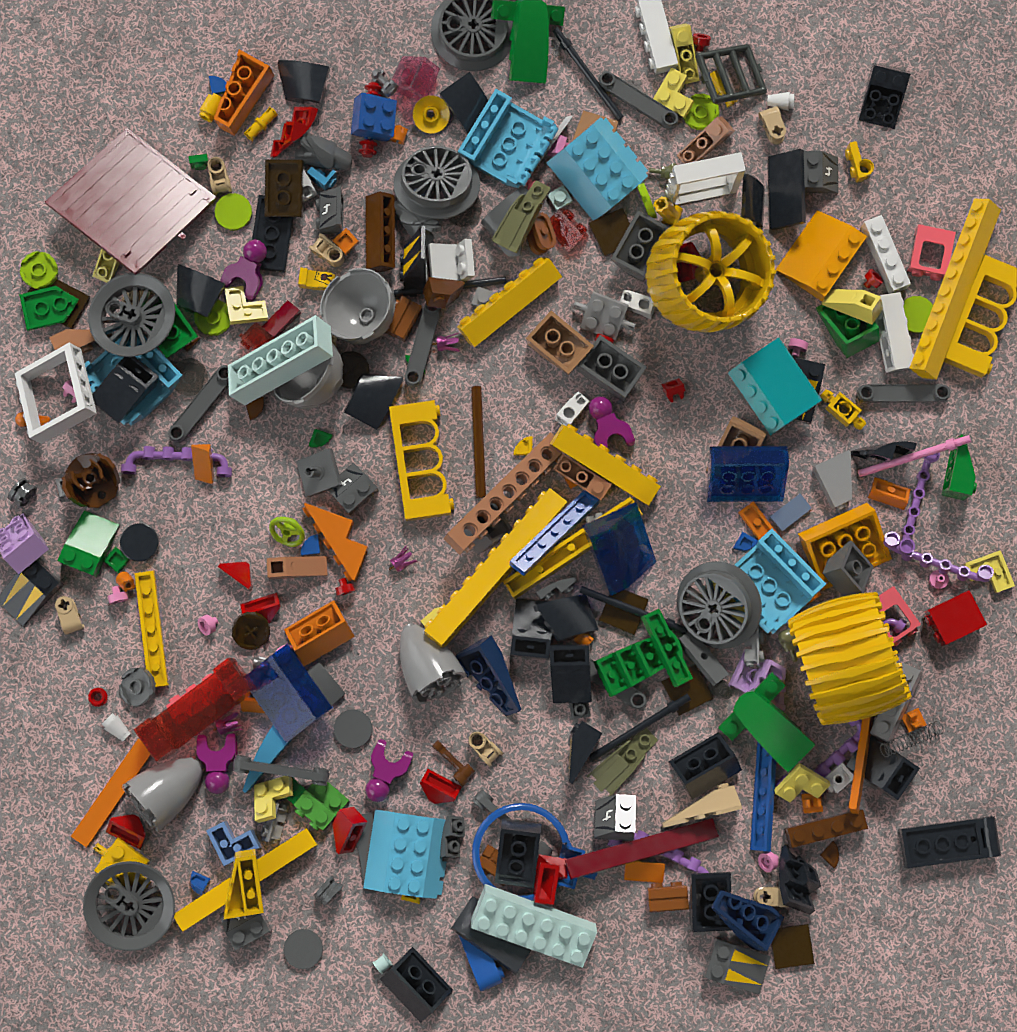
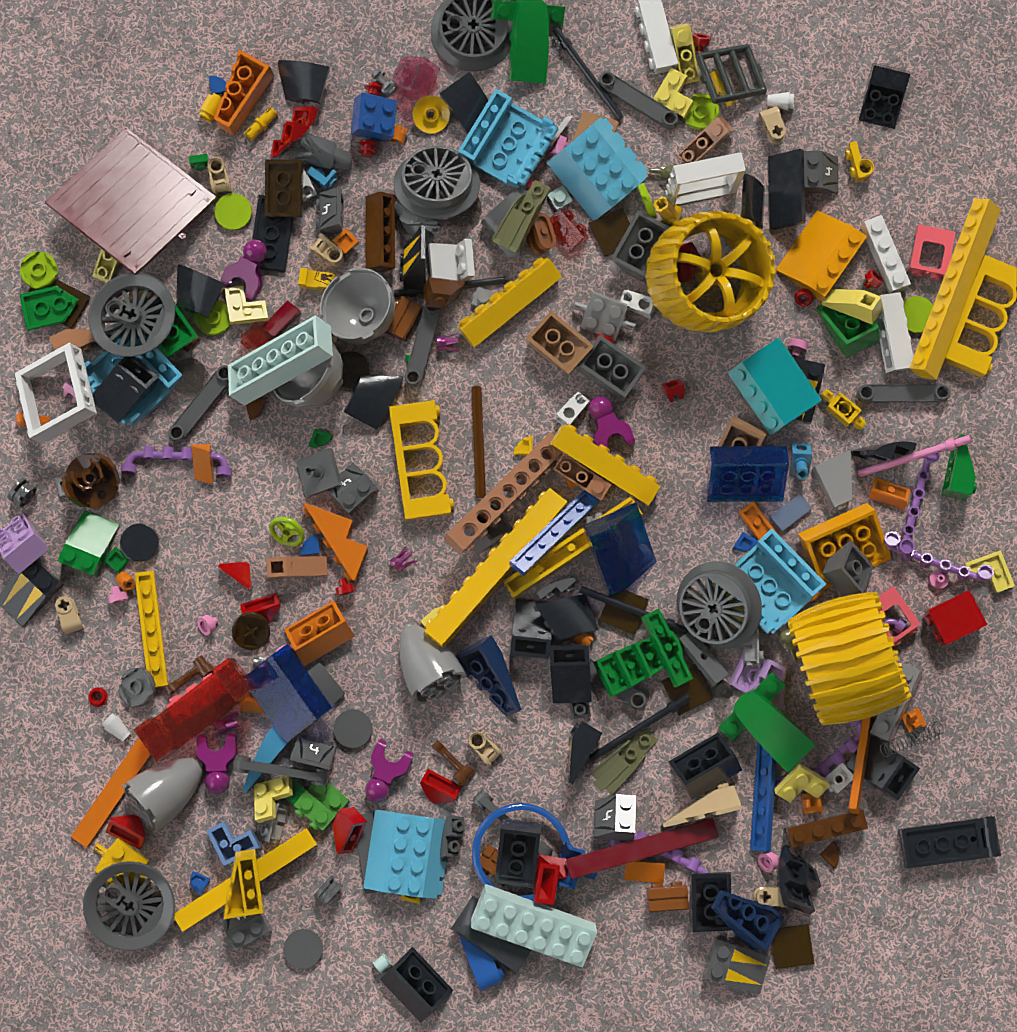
(201, 667): none -> reddish brown brick
(314, 753): none -> dark grey slope
(800, 460): none -> dark azure bracket
(803, 302): none -> red plate

